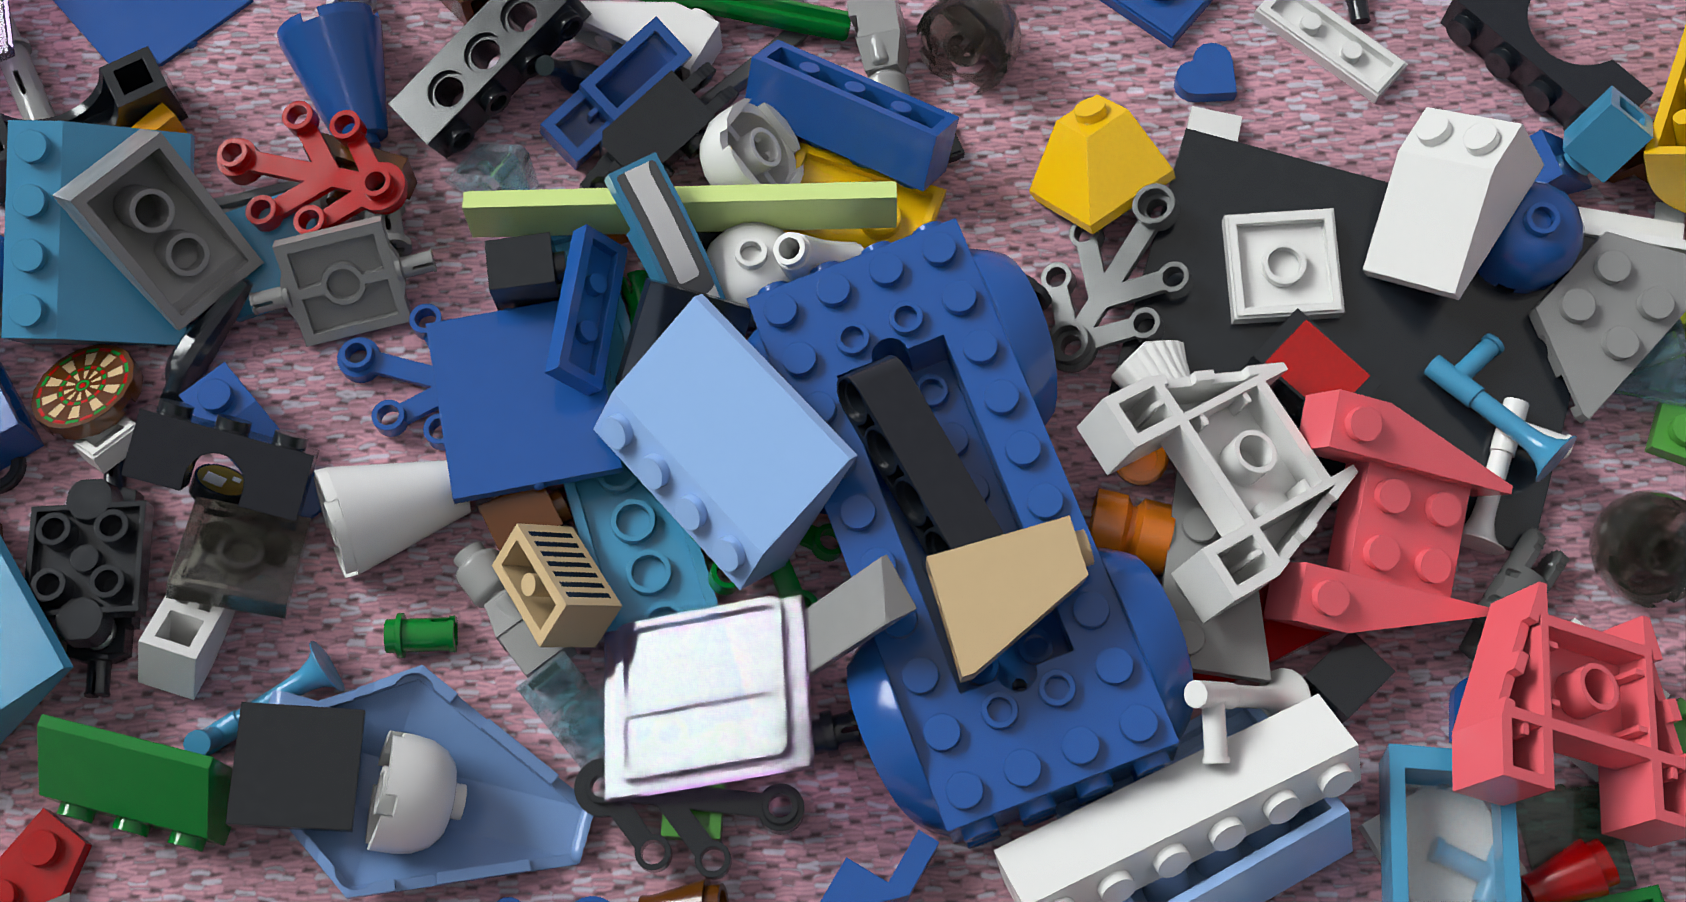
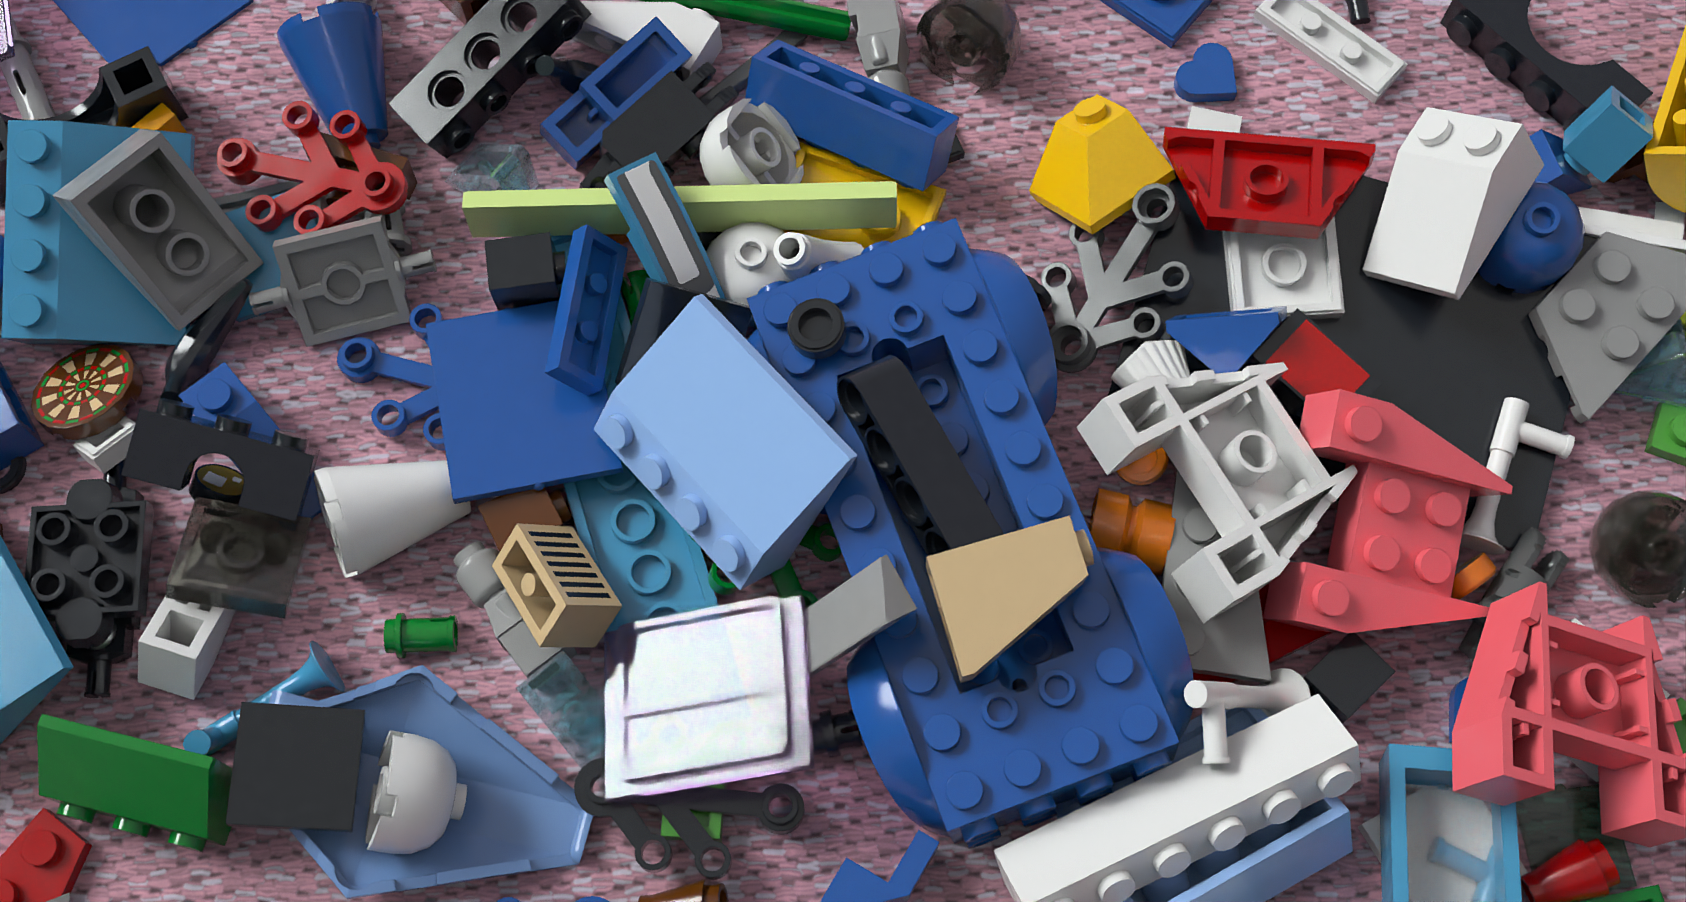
(817, 328): none -> black tile
(1226, 338): none -> blue slope
(1265, 179): none -> red wing
(1458, 382): dark azure piece -> none
(1472, 575): none -> orange tile

